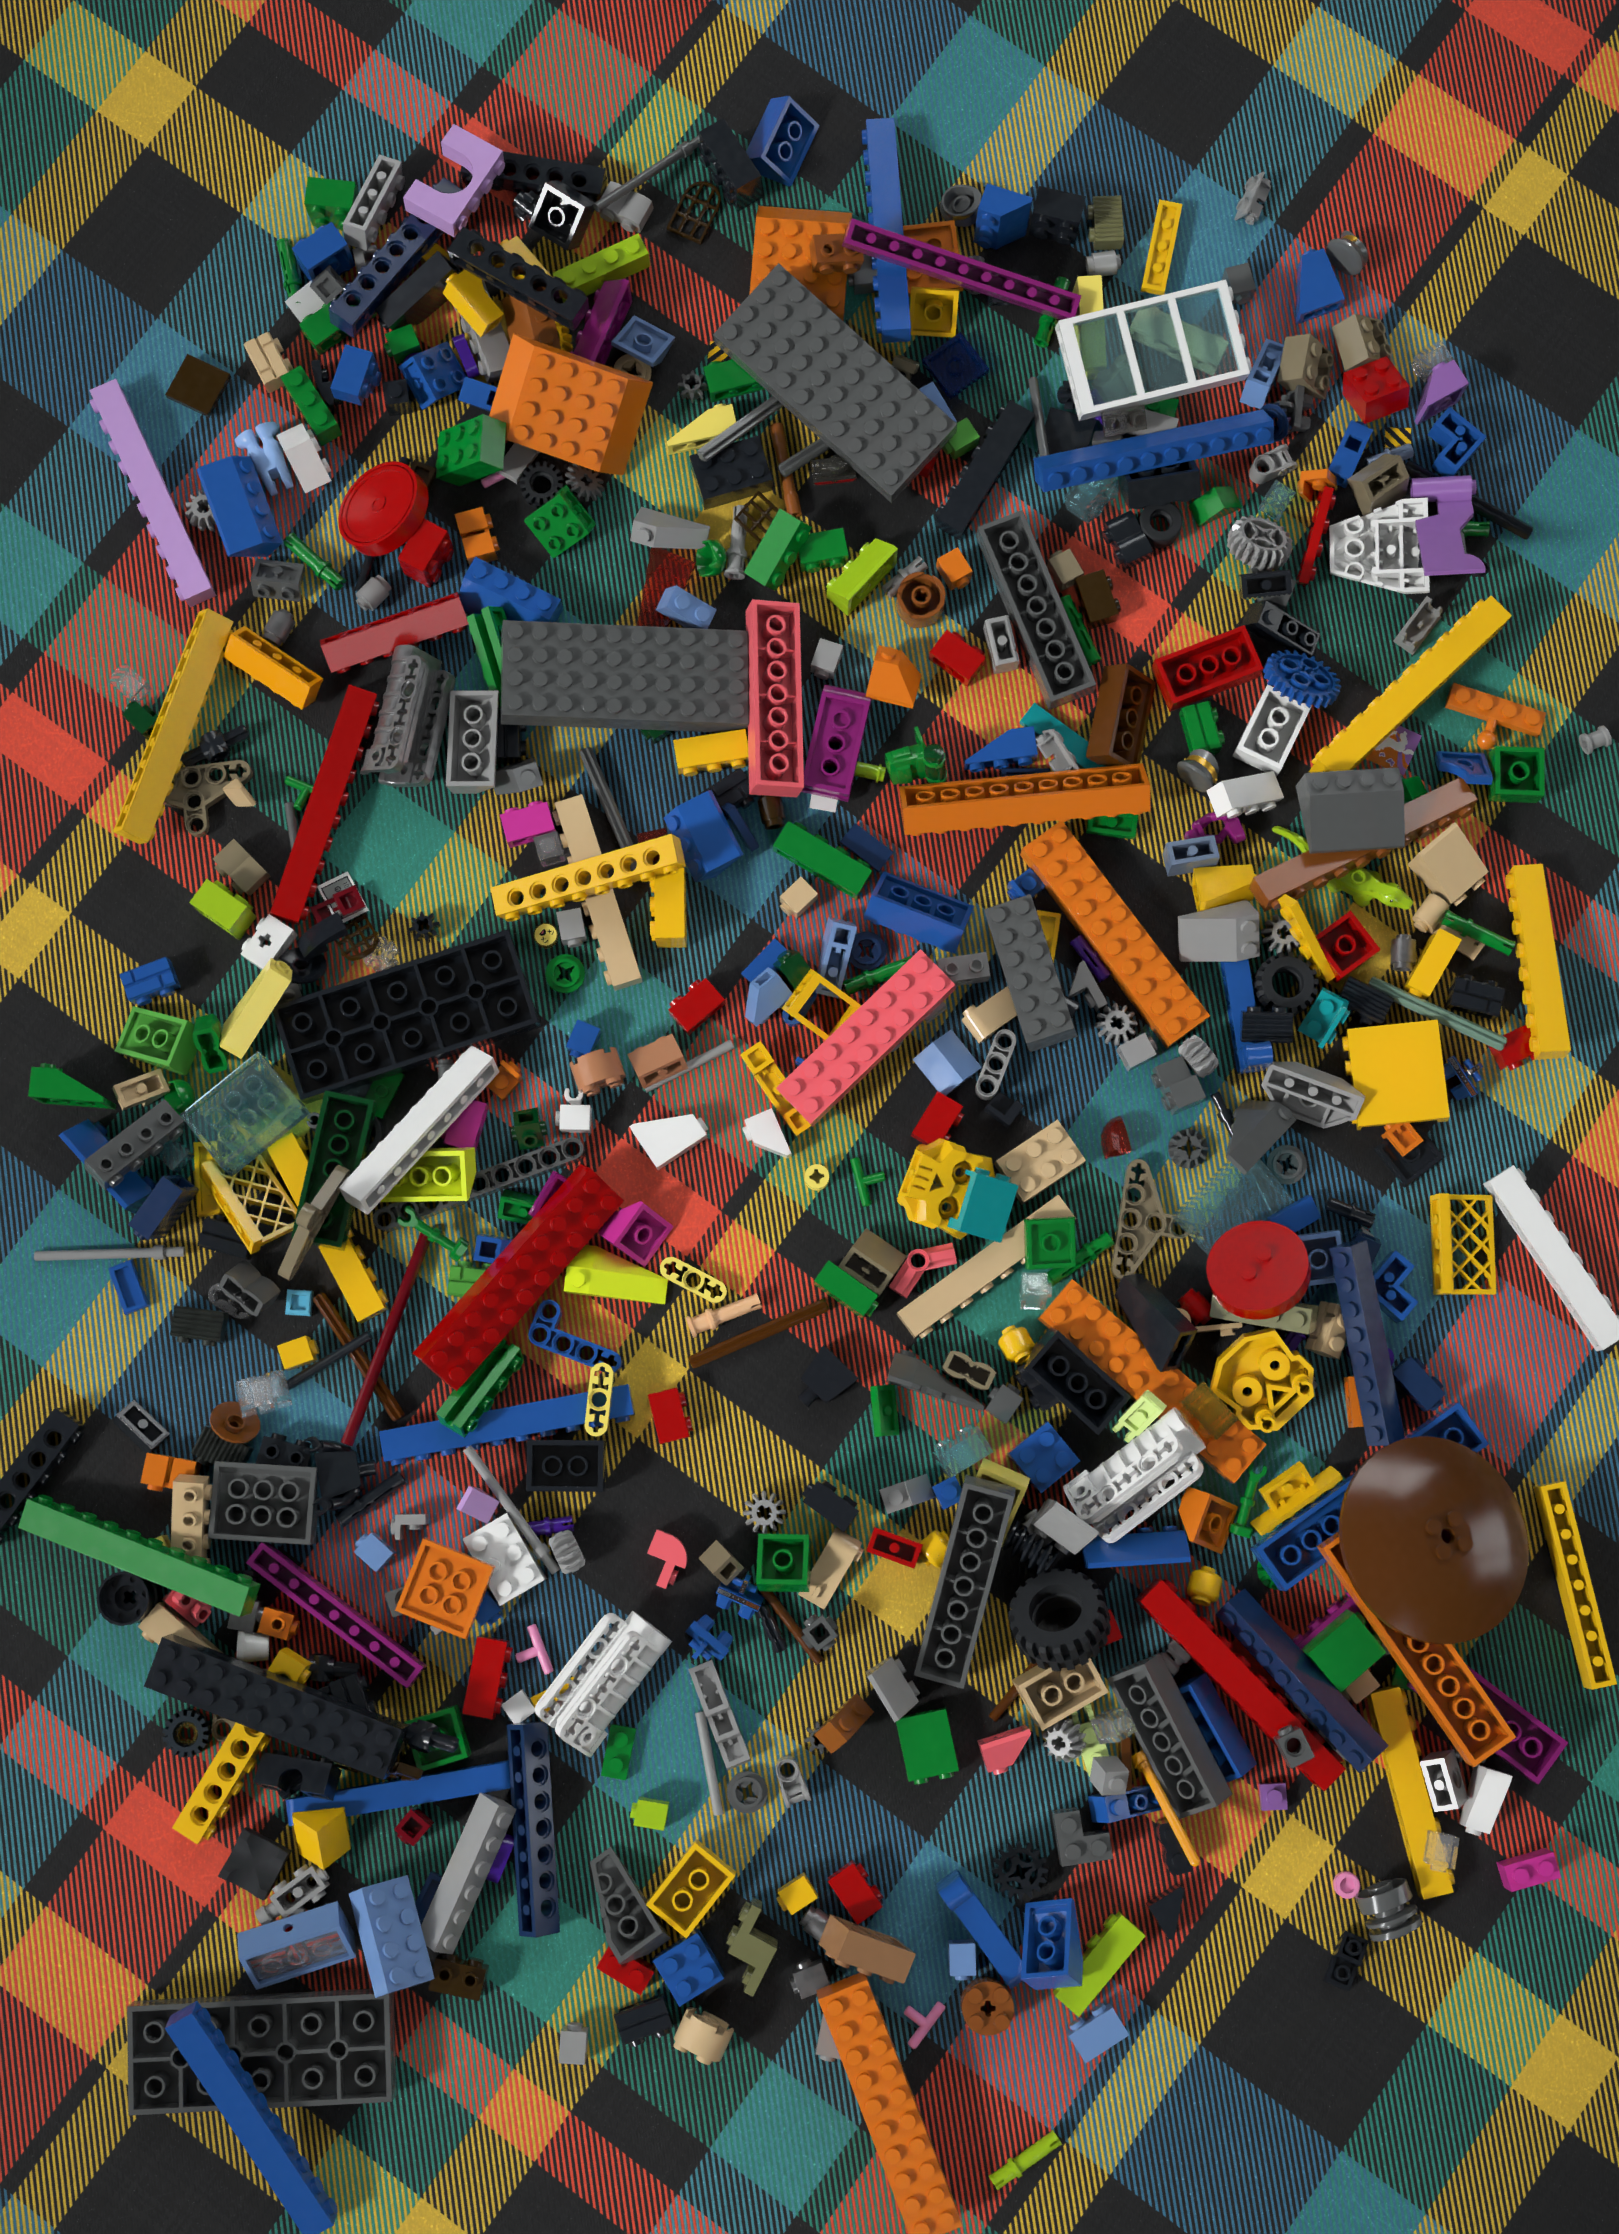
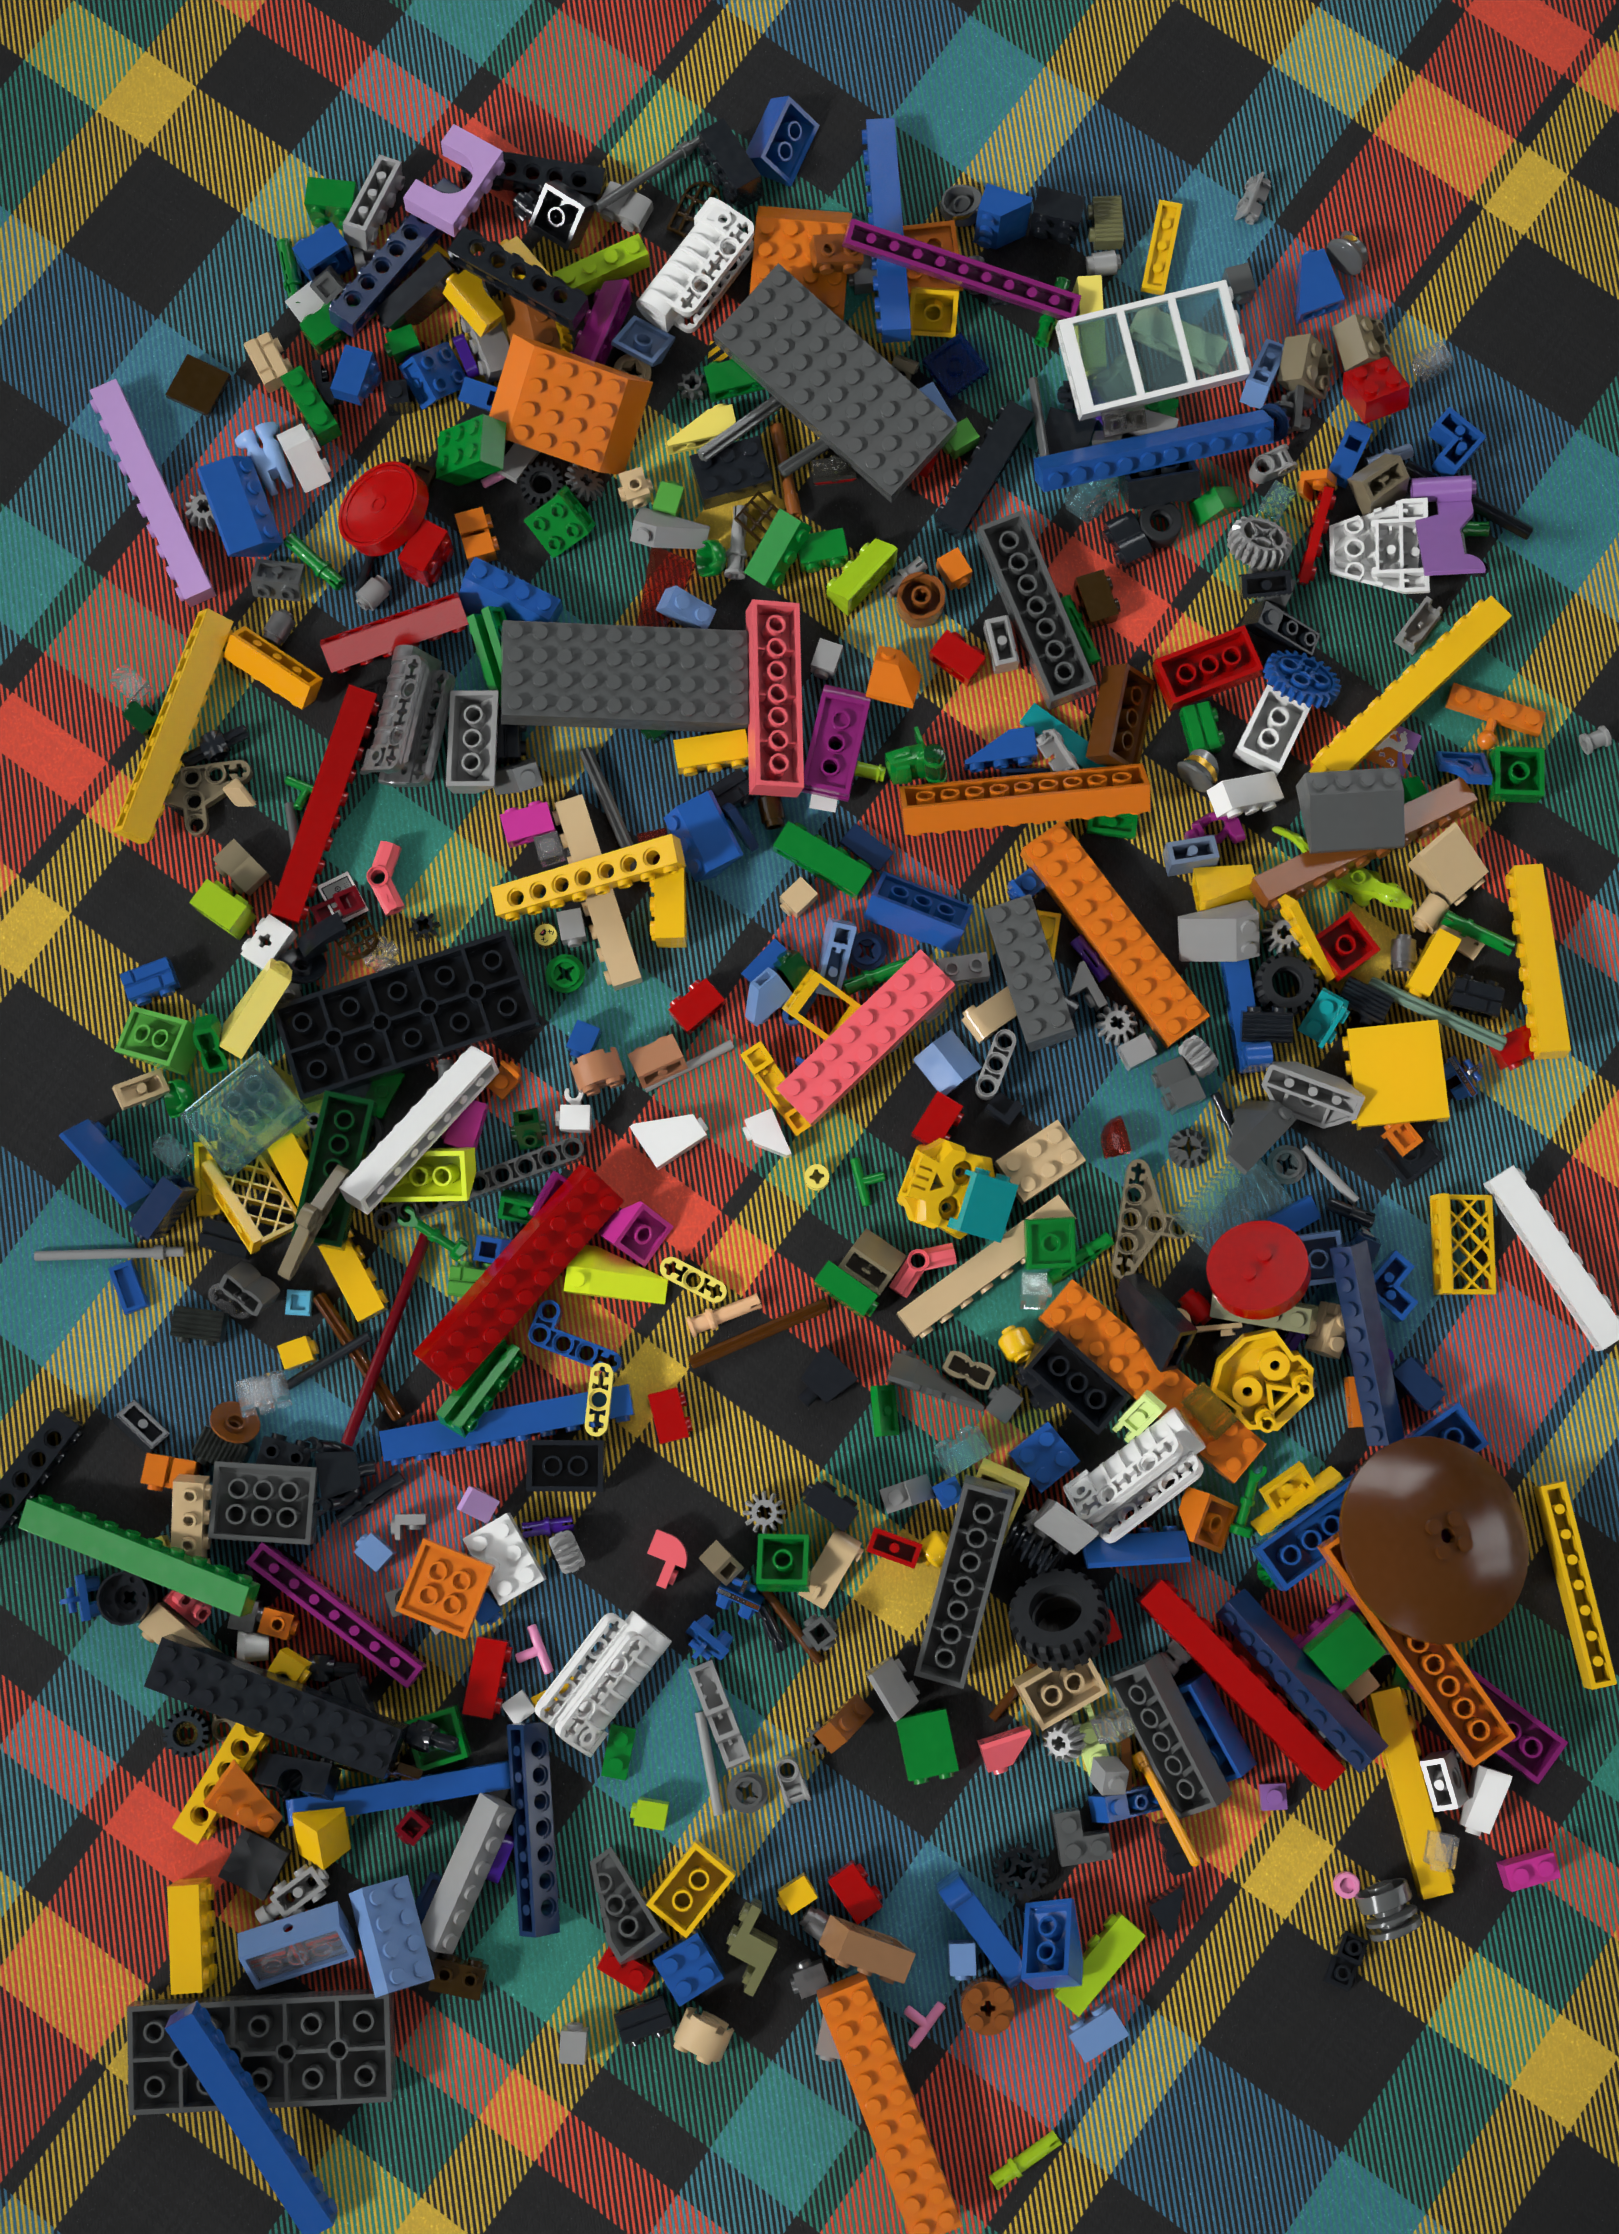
(54, 1087): green slope -> none
(83, 1585): none -> blue hips
(134, 1145): dark grey brick -> none
(191, 1935): none -> yellow brick
(243, 1801): none -> orange wing
(385, 864): none -> coral piece
(540, 1550): light grey bar -> none
(635, 488): none -> tan brick
(669, 498): none -> bright green brick
(699, 268): none -> white piece
(1064, 569): dark tan brick -> none
(1204, 1586): yellow head -> none
(1301, 1754): dark grey brick -> none
(1341, 1186): none -> light grey bar
(1397, 437): sticker -> none
(1442, 390): medium lavender slope -> none

